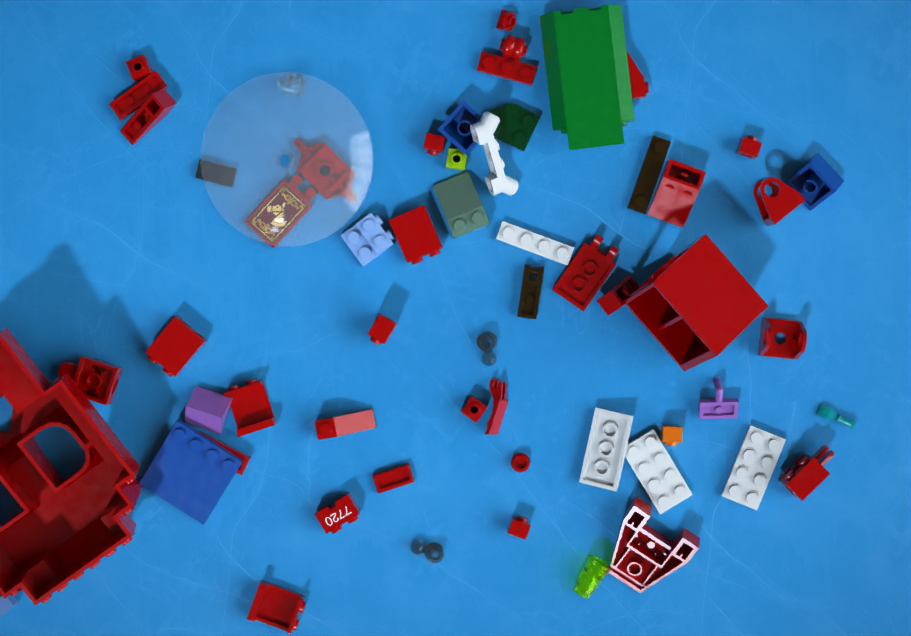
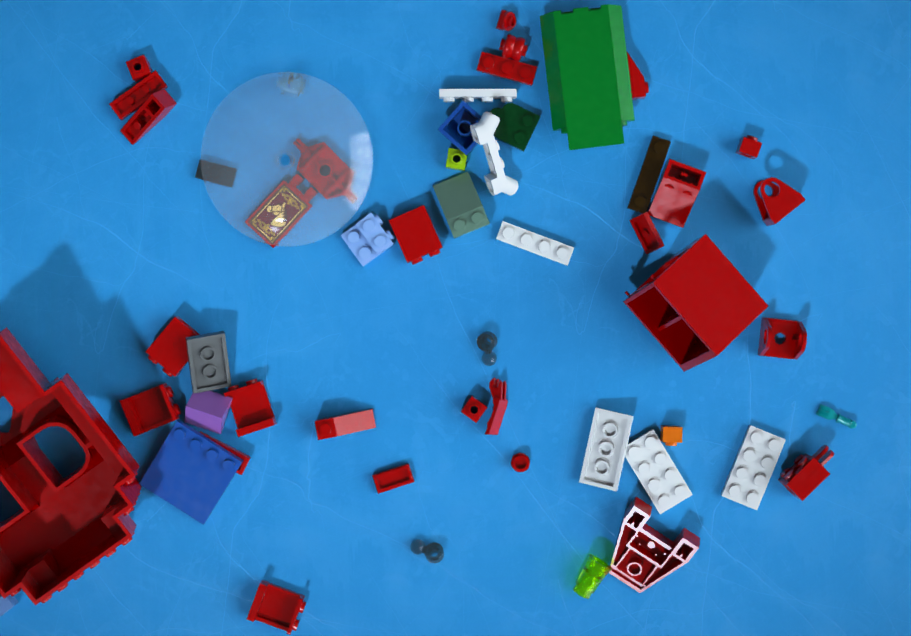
(94, 378): red brick -> none
(150, 409): none -> red panel
(208, 361): none -> dark grey plate
(333, 517): red brick -> none
(381, 329): red brick -> none
(434, 144): red plate -> none
(469, 95): none -> white plate
(519, 527): red plate -> none
(530, 292): dark brown plate -> none
(586, 273): red tile -> none
(614, 298): red slope -> none
(646, 233): none -> red plate
(718, 407): medium lavender plate -> none
(815, 181): blue slope -> none

